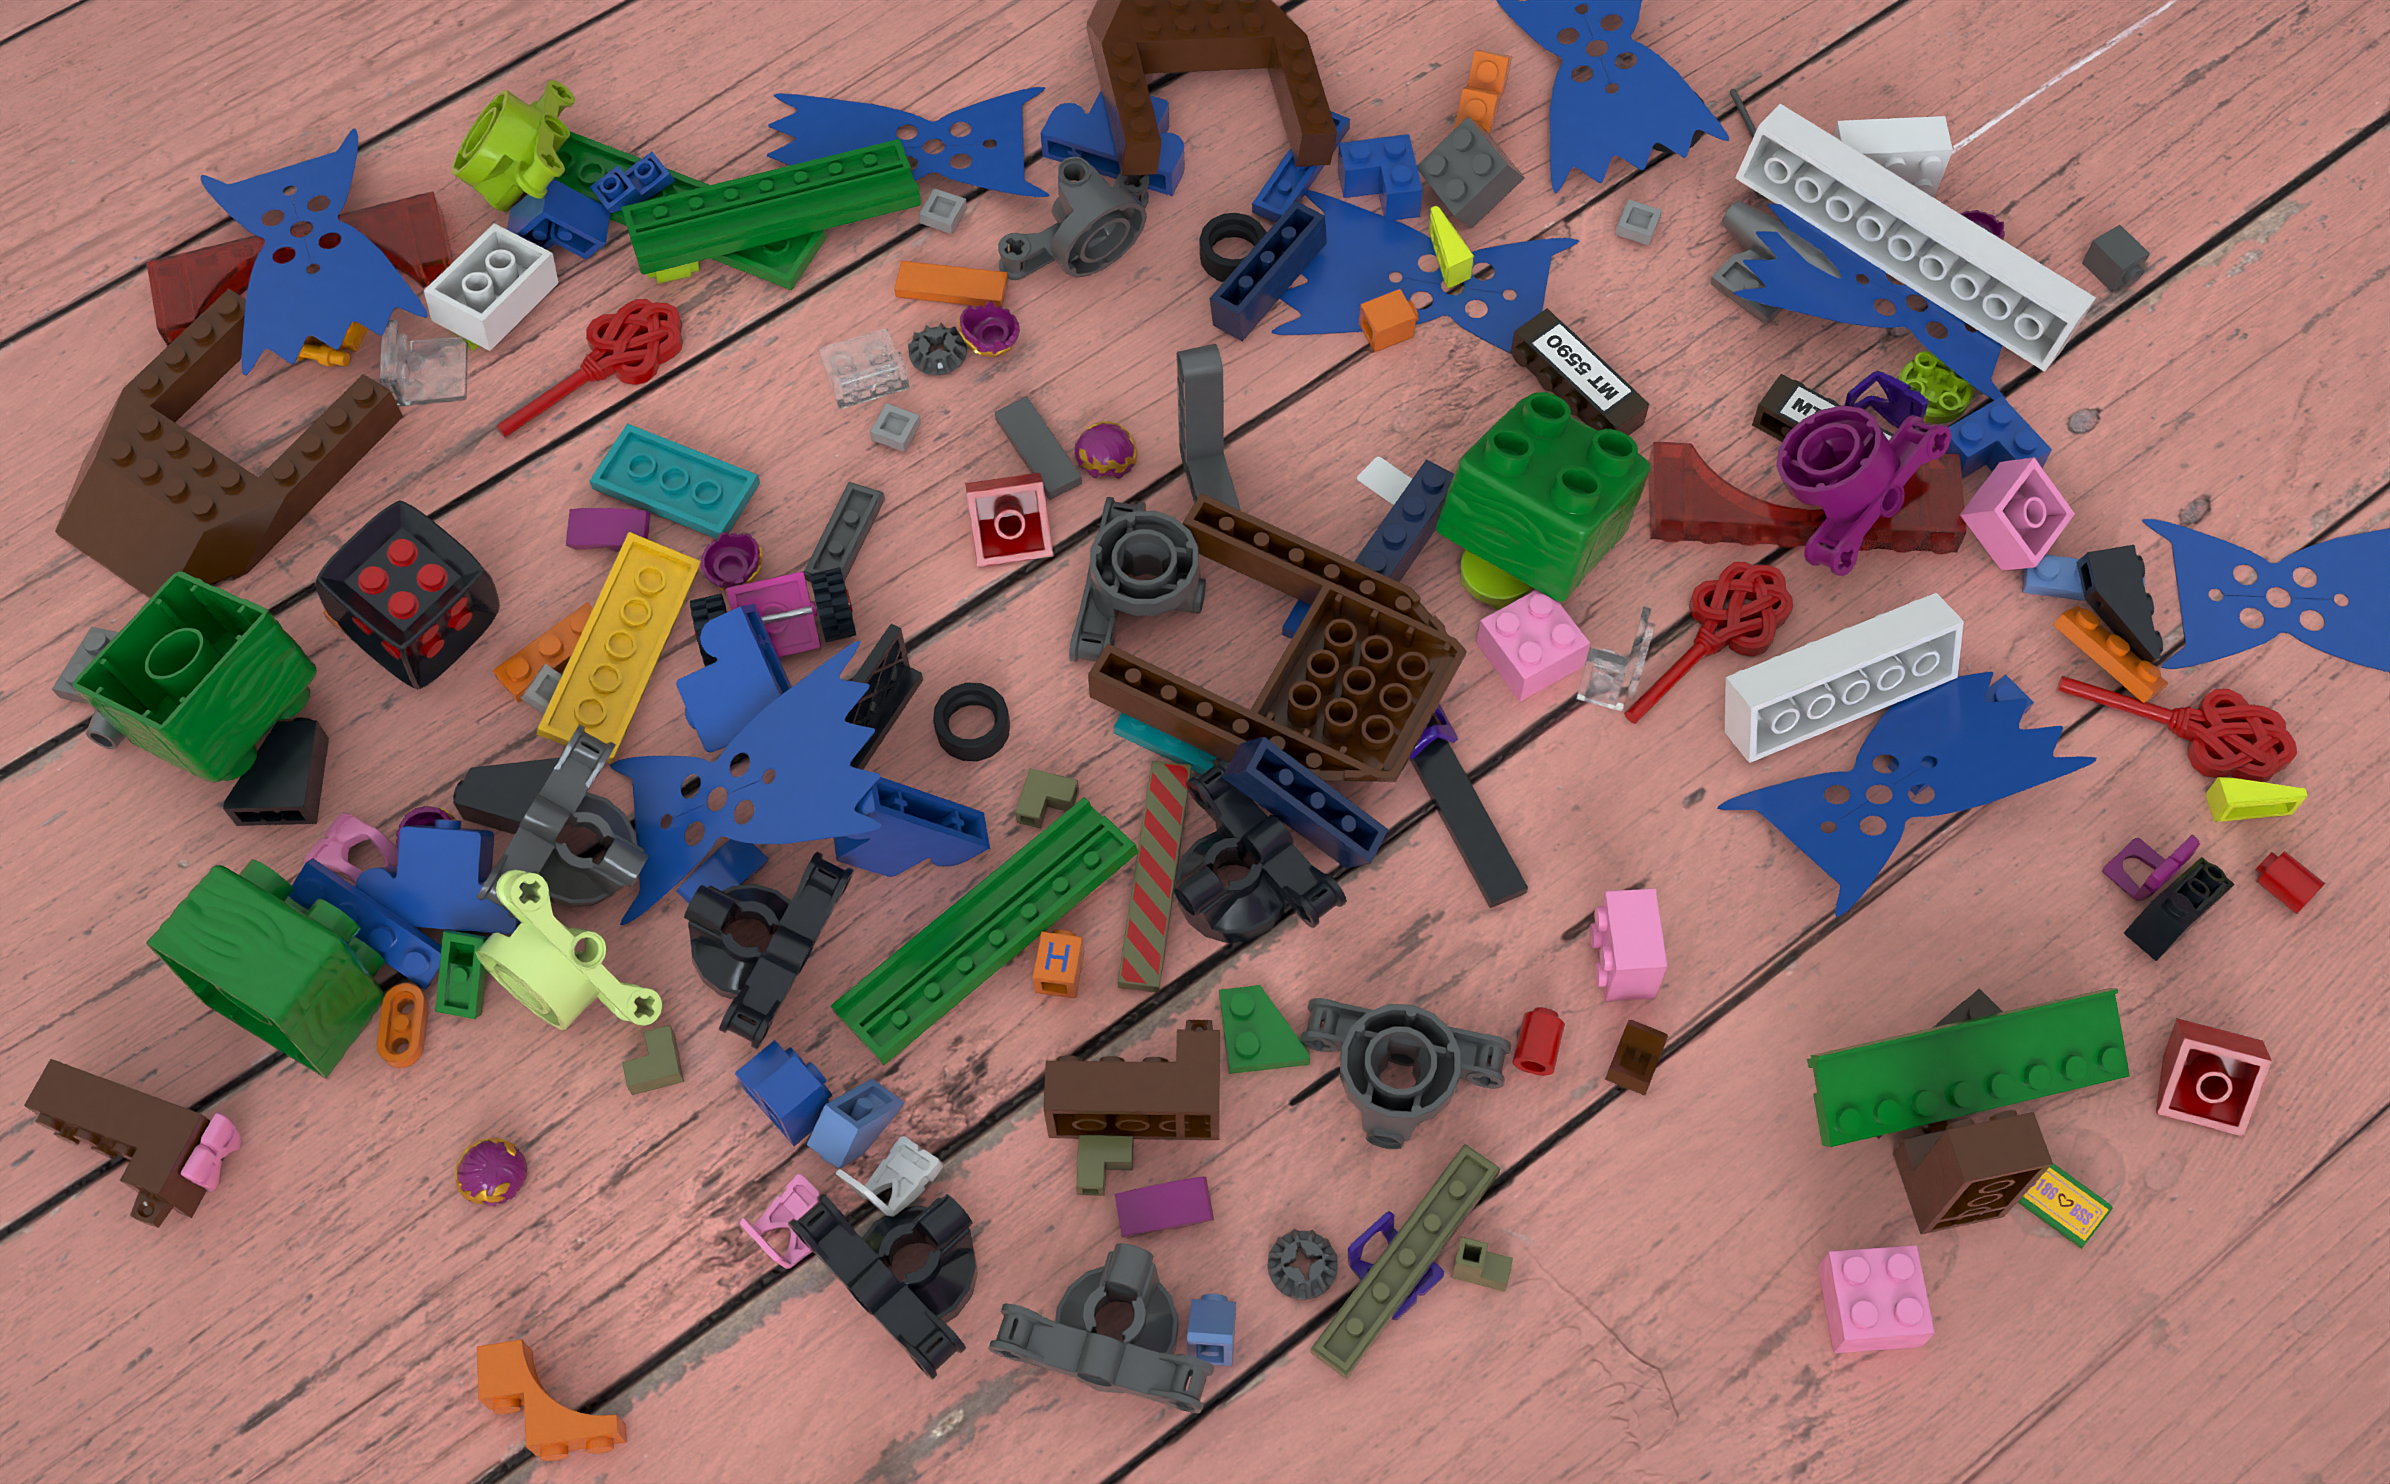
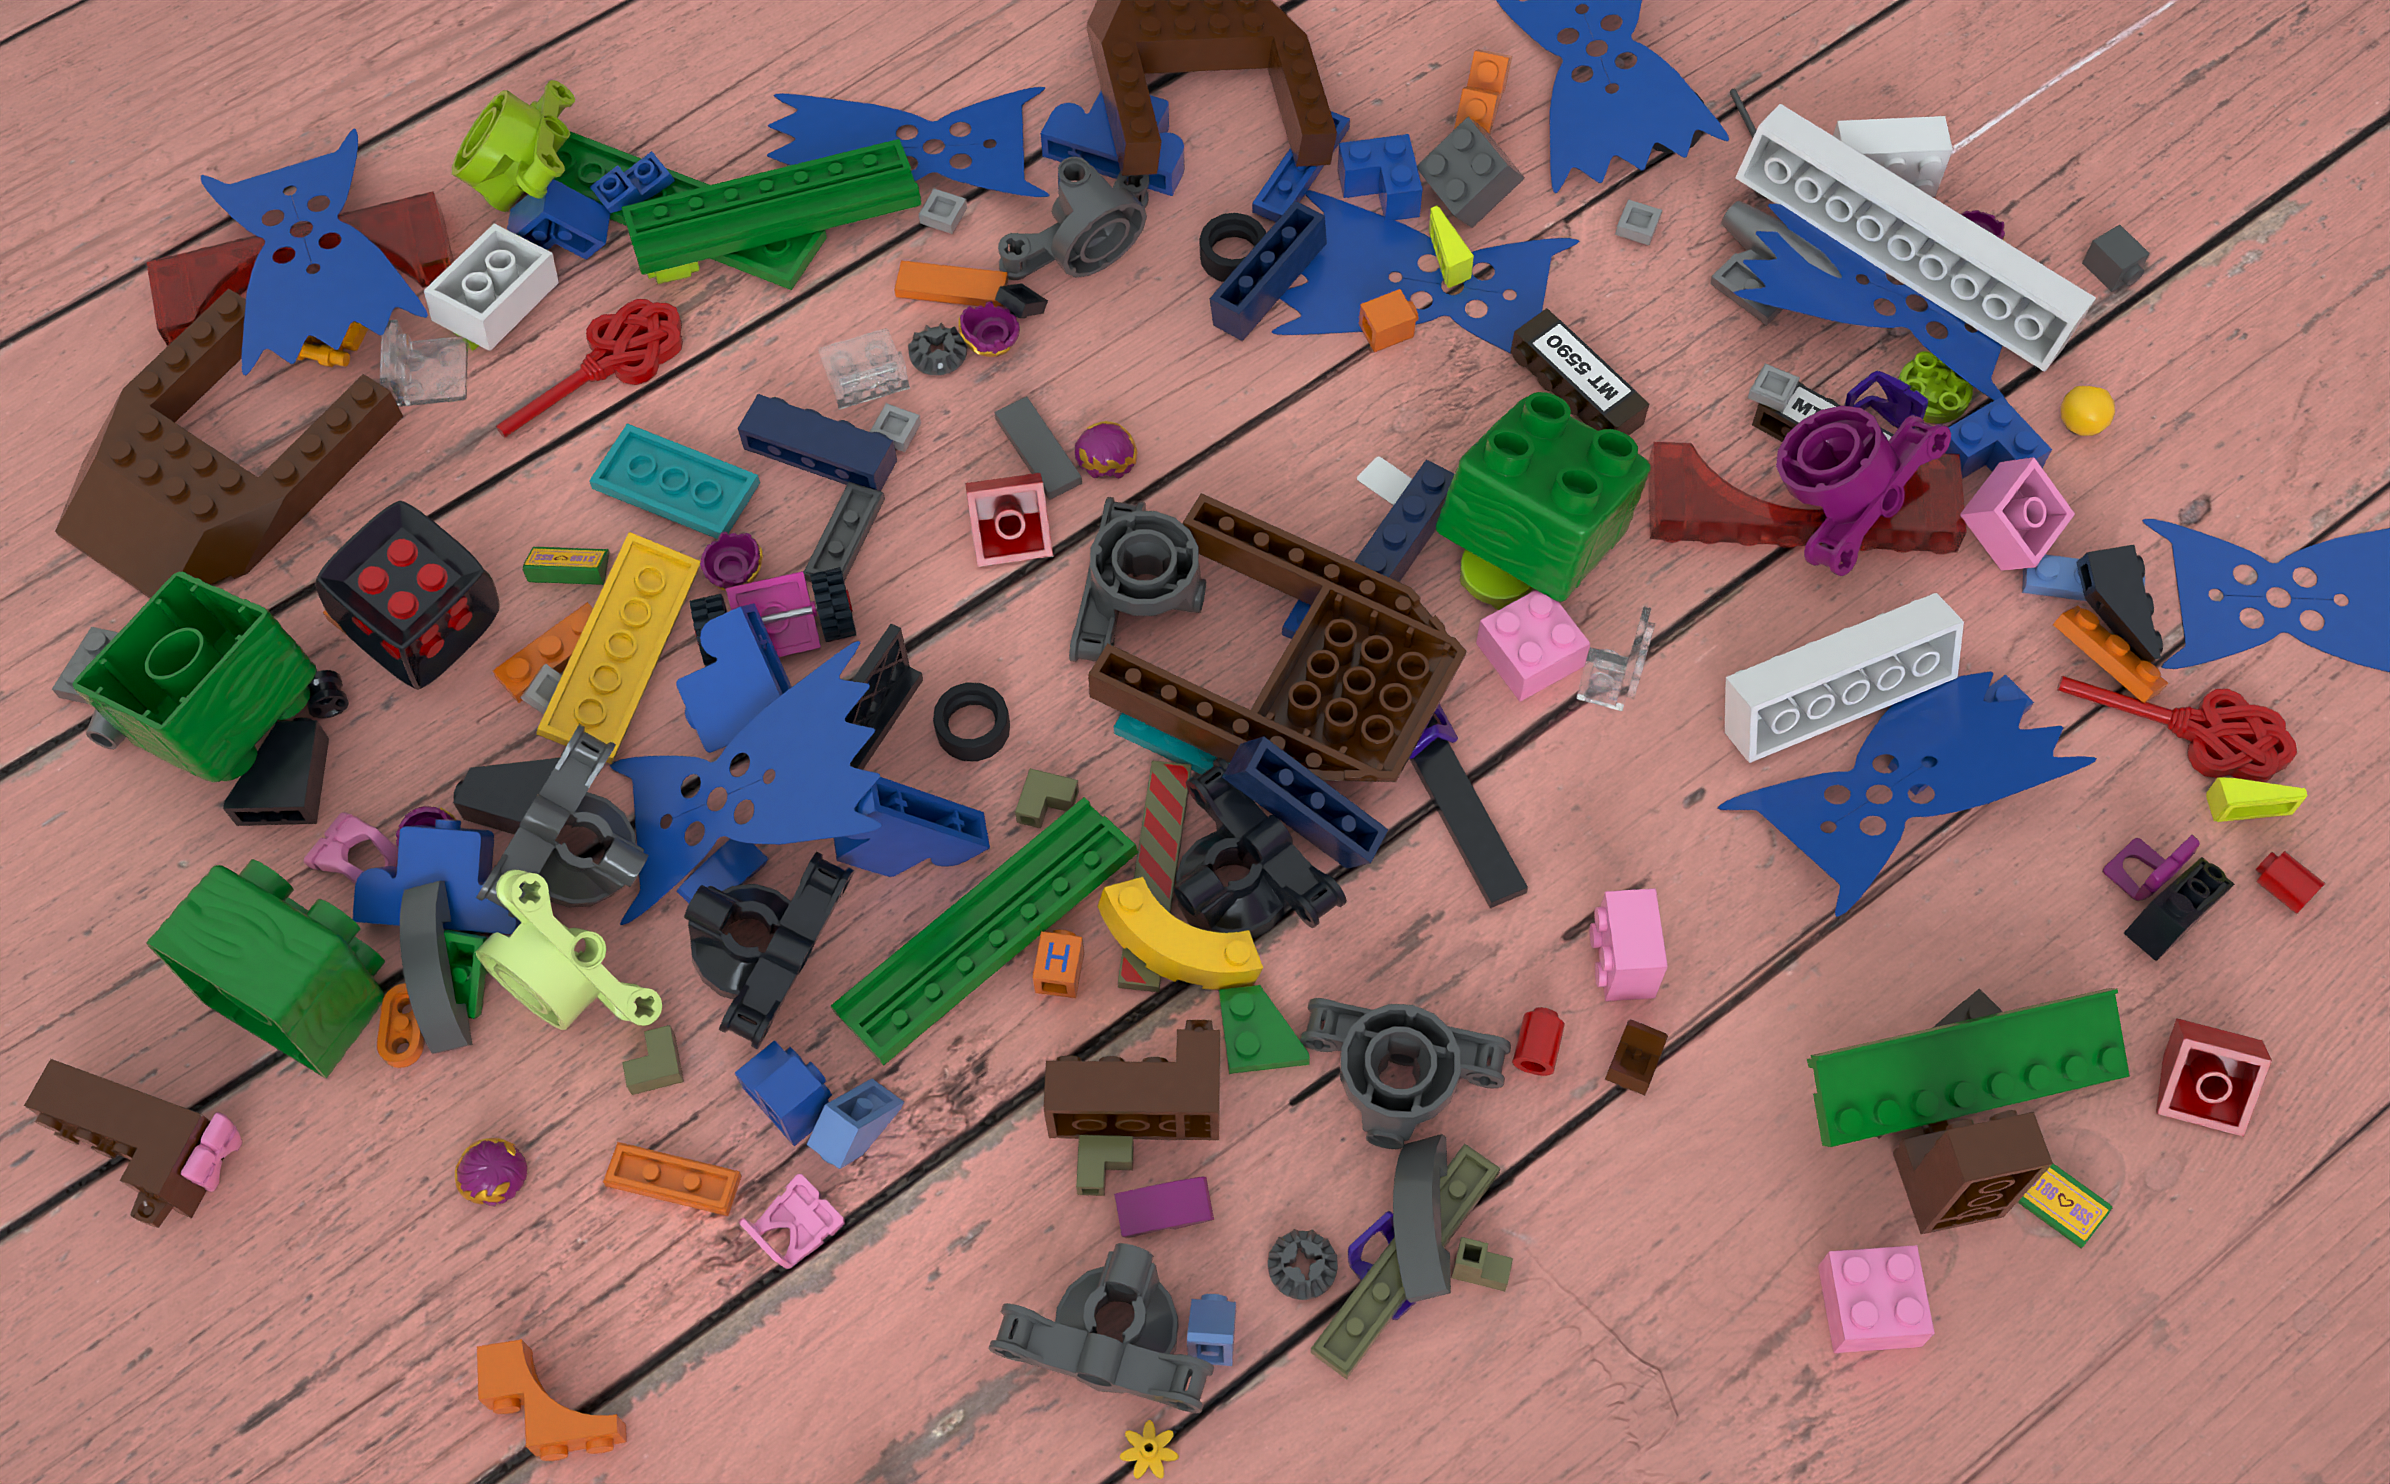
(326, 695): none -> black wheel
(381, 929): blue plate -> none
(428, 968): none -> dark grey slope
(566, 565): none -> slope
(604, 527): magenta slope -> none
(672, 1178): none -> orange tile
(817, 443): none -> dark blue brick
(905, 1170): white piece -> none
(927, 1299): black piece -> none
(1021, 300): none -> black plate
(1149, 1459): none -> yellow plant
(1174, 947): none -> yellow brick
(1202, 424): dark grey beam -> none
(1417, 1219): none -> dark grey slope
(1739, 623): red piece -> none
(1773, 387): none -> light grey tile
(2087, 410): none -> yellow piece

